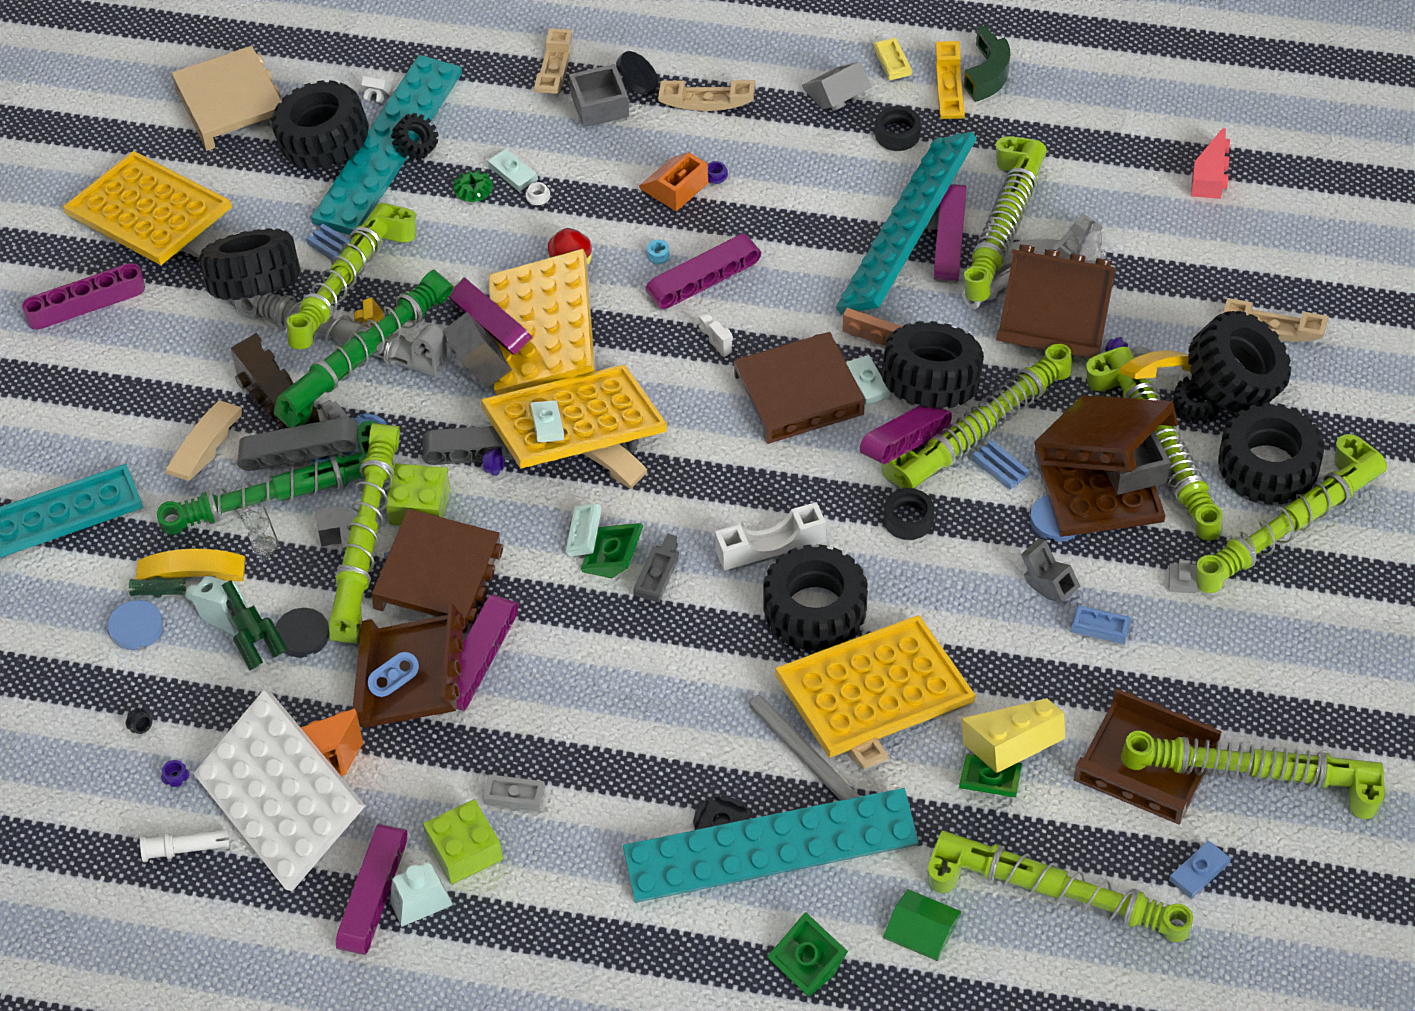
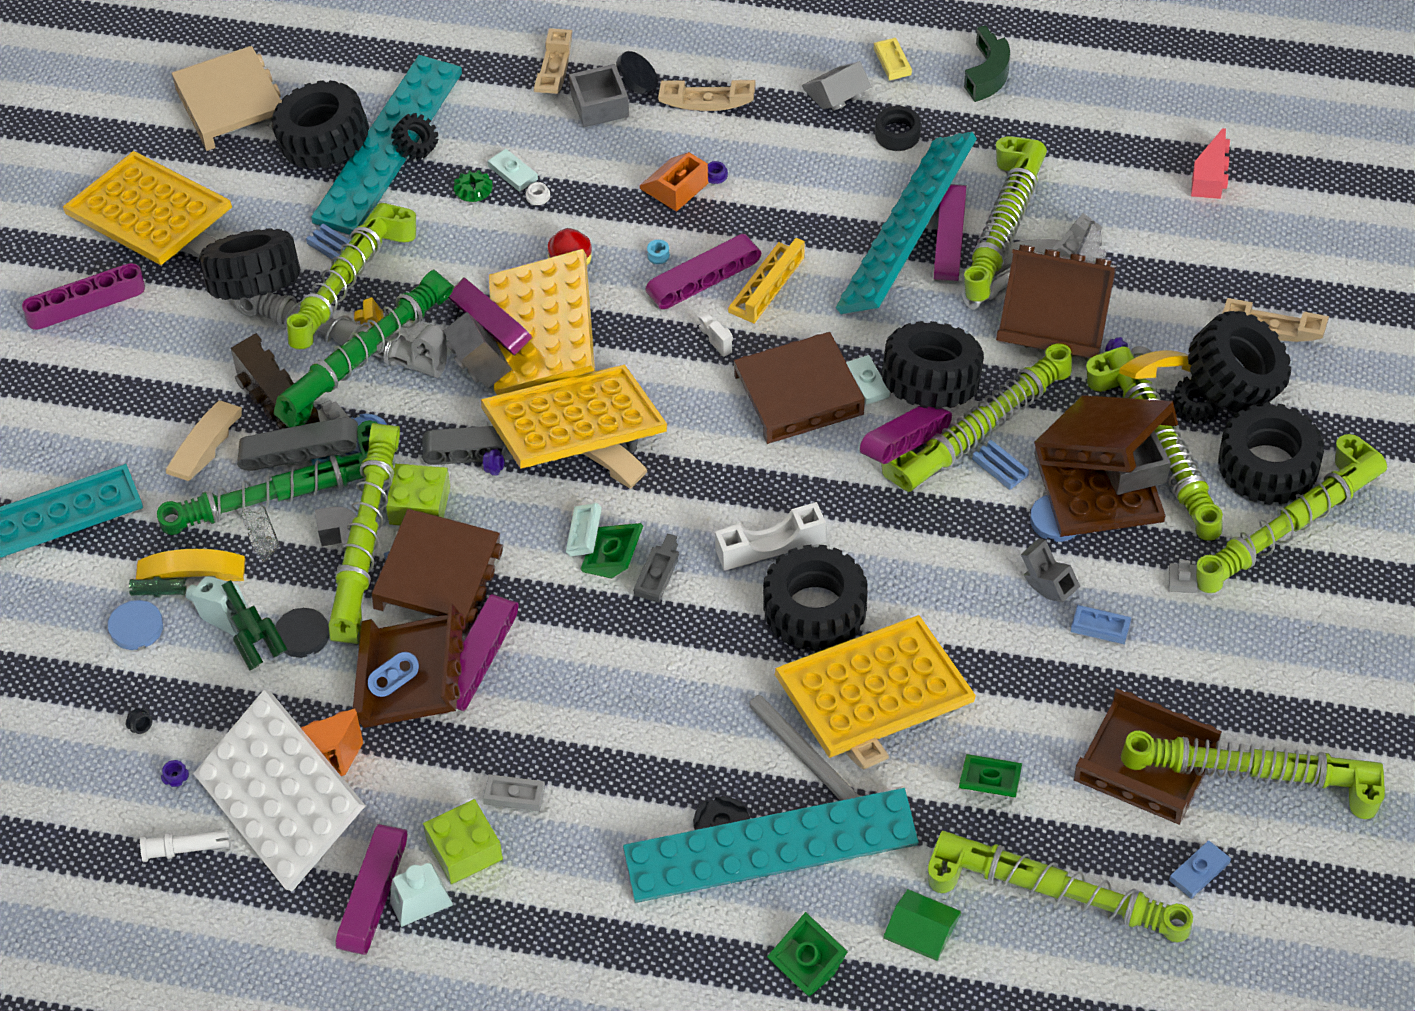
(375, 86): white tile -> none
(547, 421): light aqua plate -> none
(771, 284): none -> yellow fence
(867, 326): nougat plate -> none
(908, 530): black tyre -> none
(949, 80): yellow slope -> none
(1013, 732): light yellow wedge -> none

